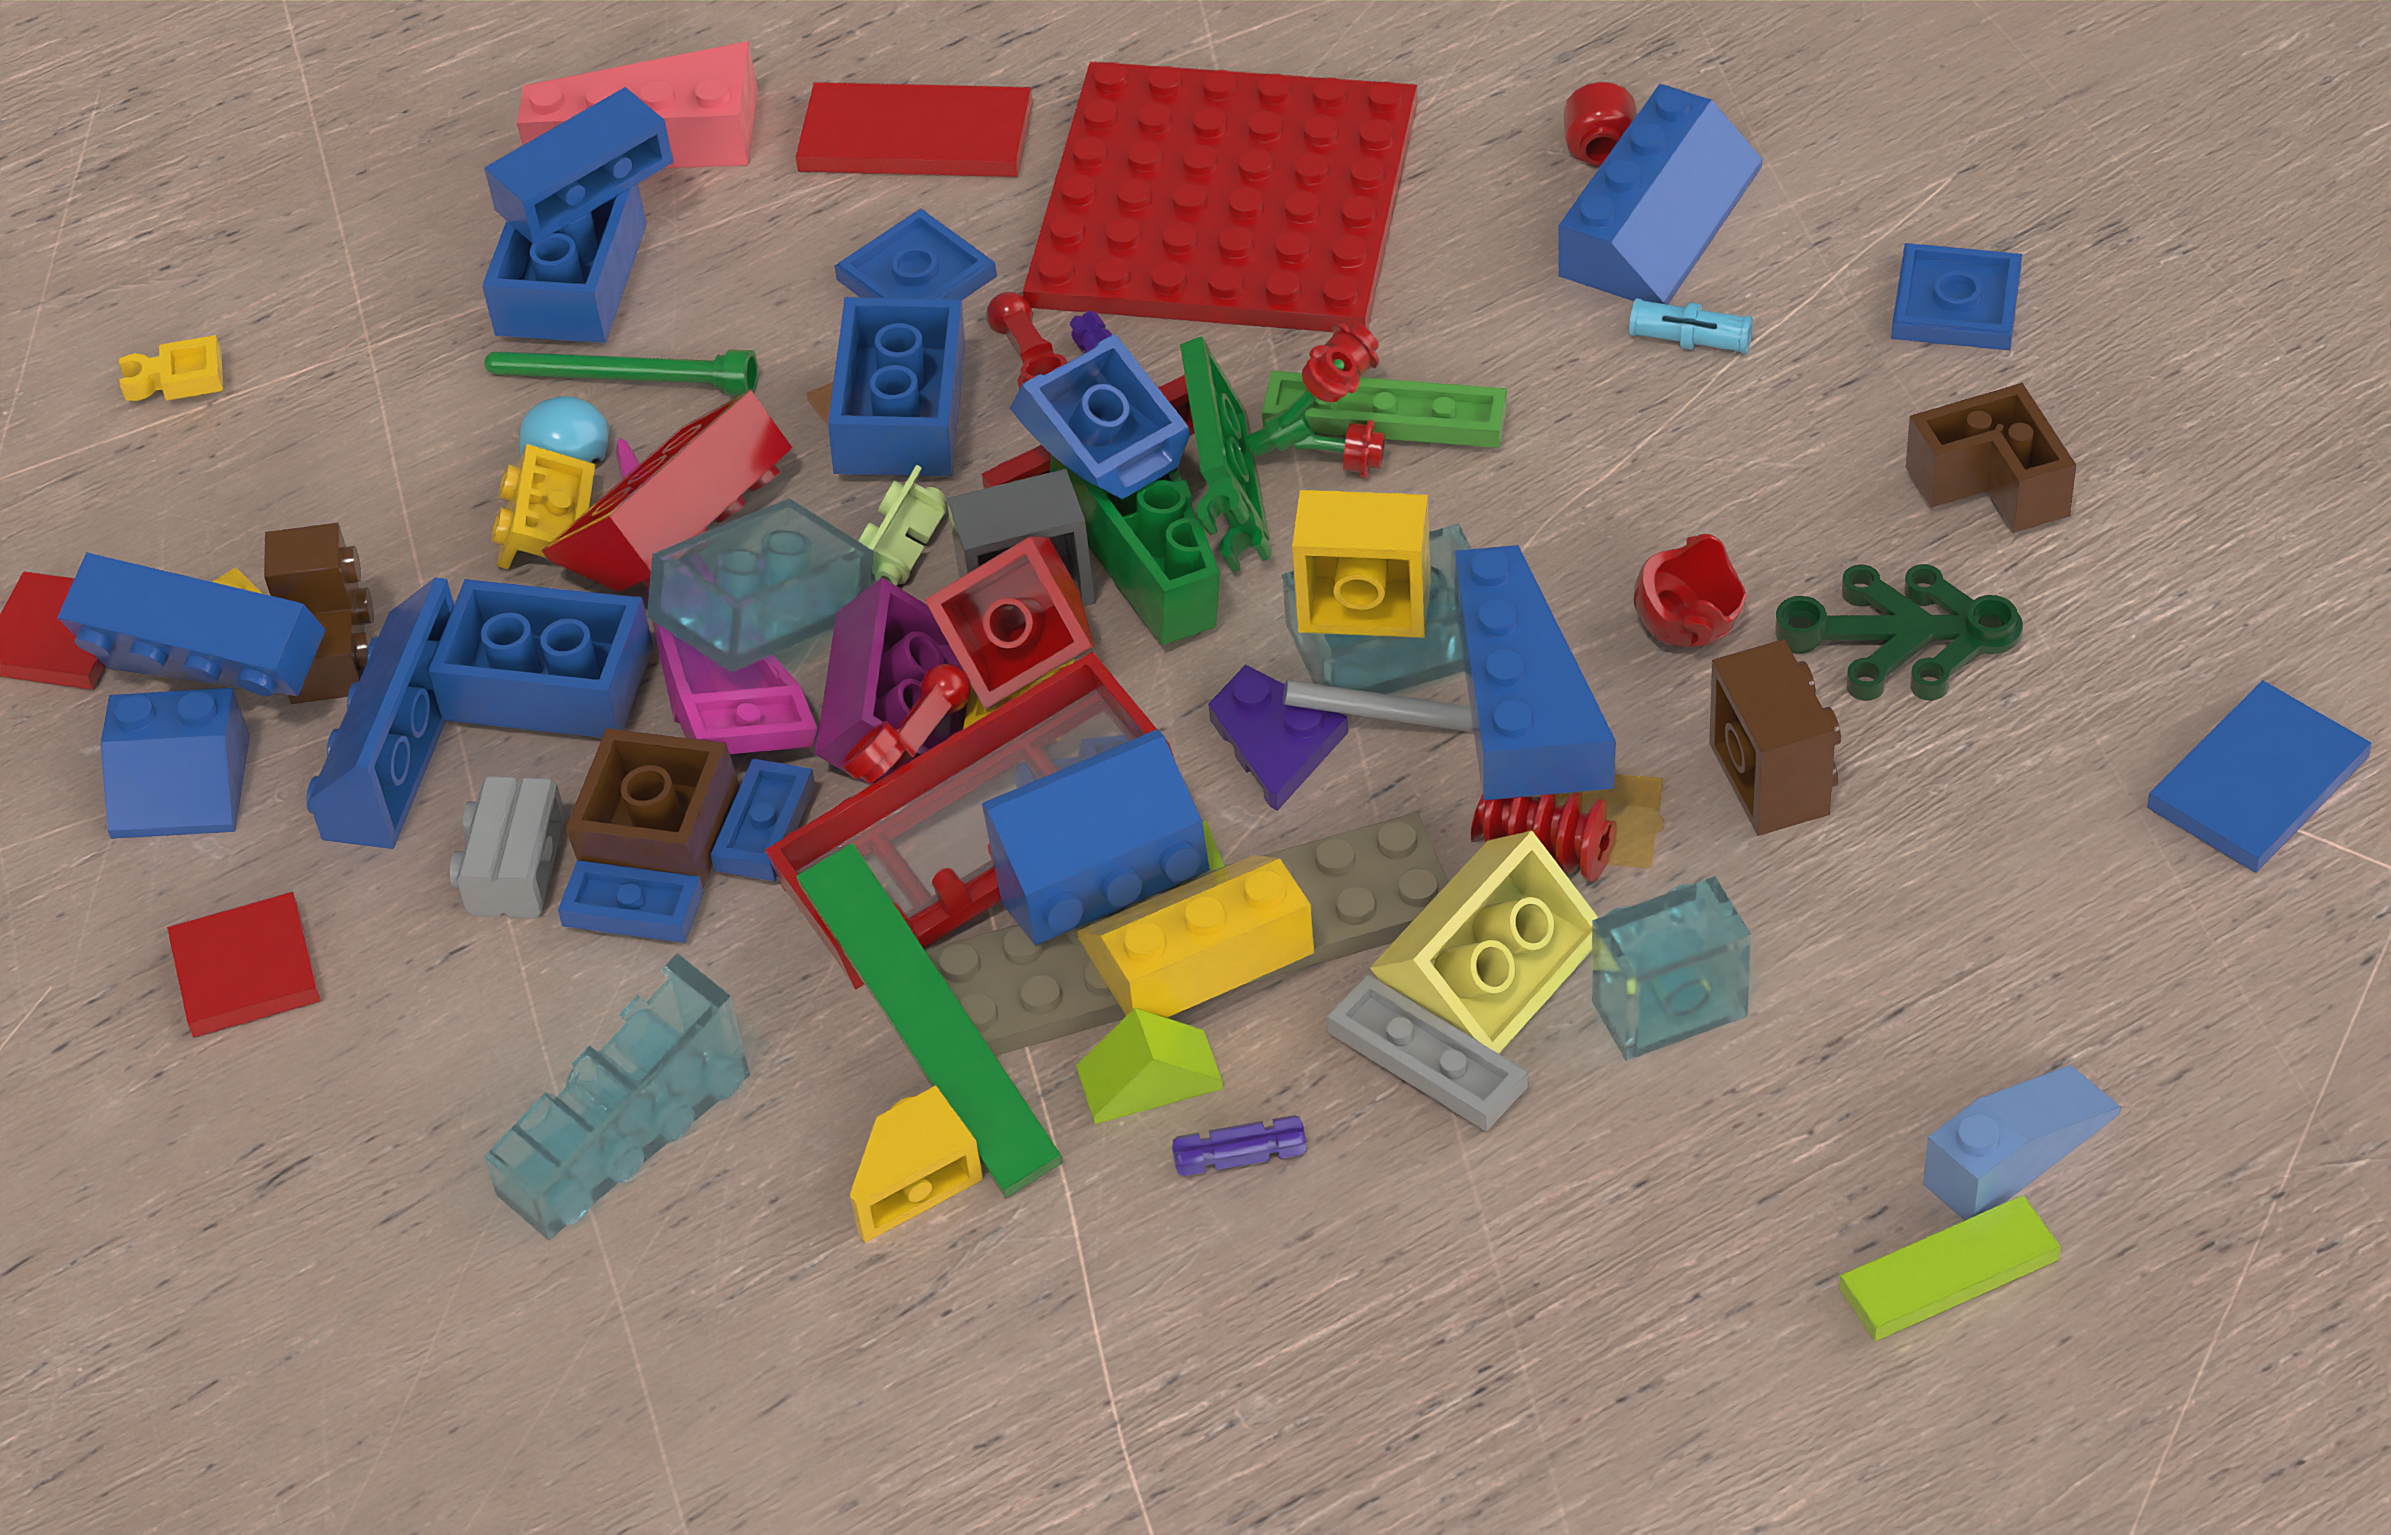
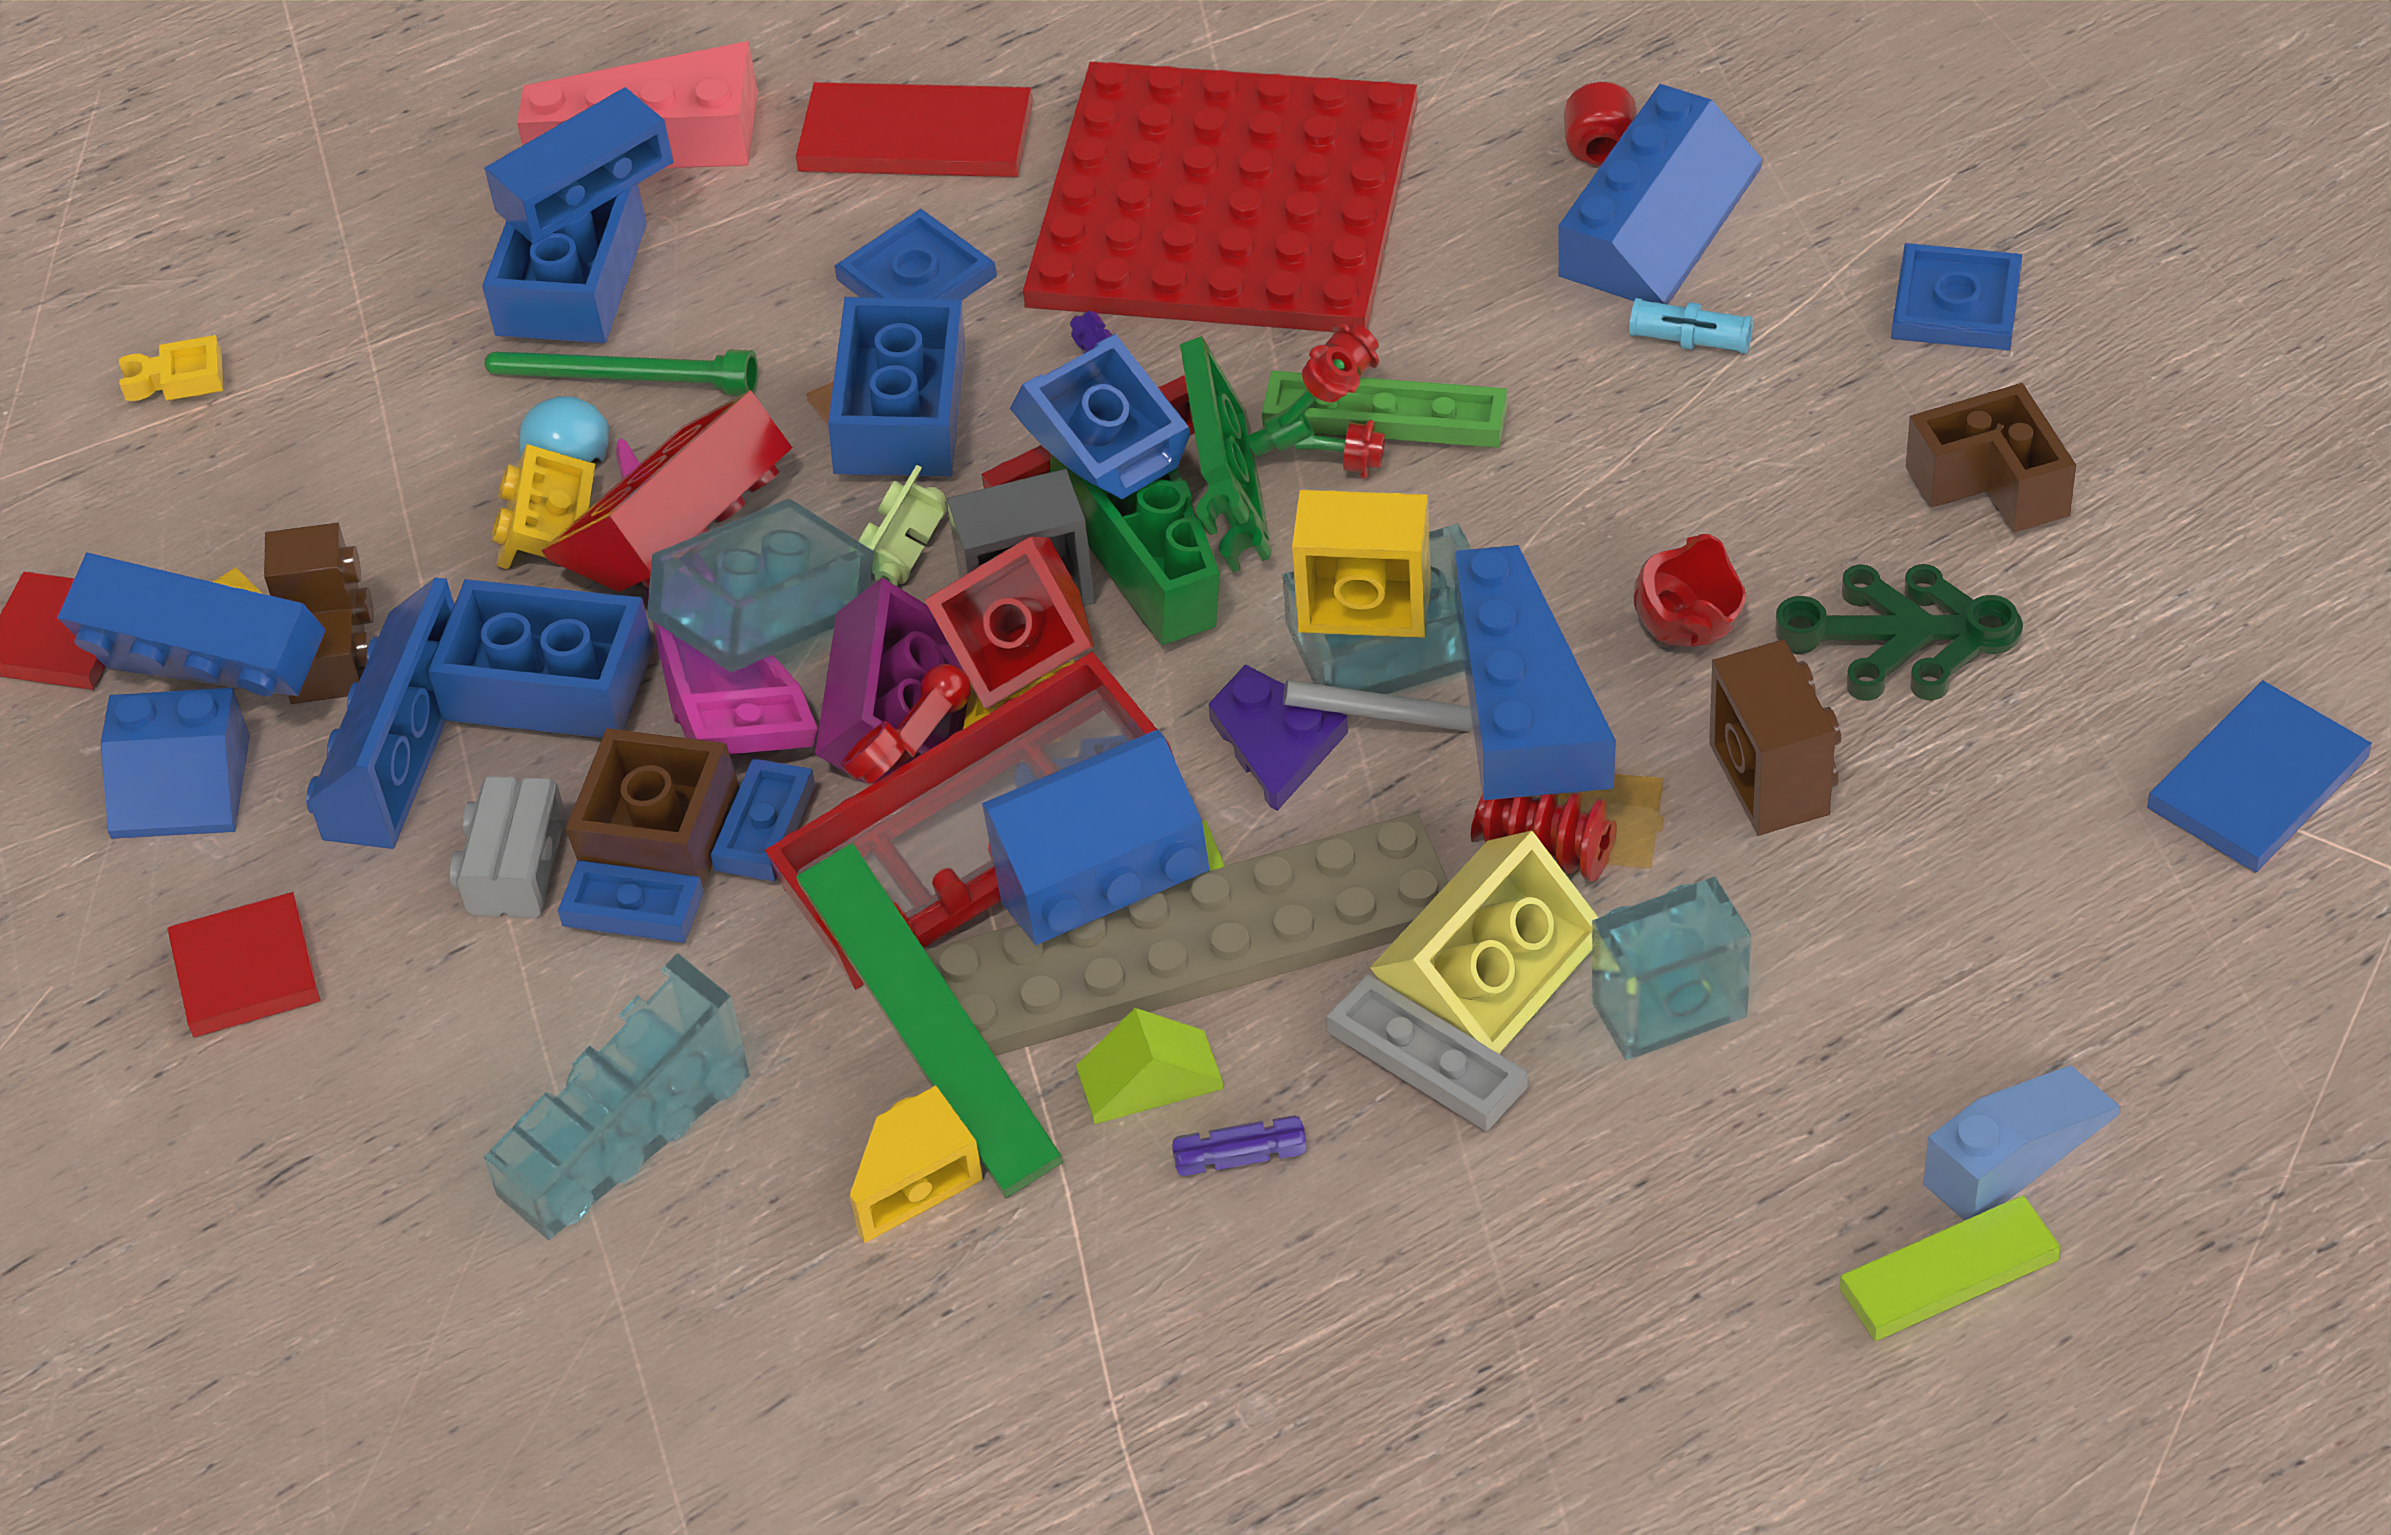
(1012, 316): red piece -> none
(1202, 937): yellow slope -> none

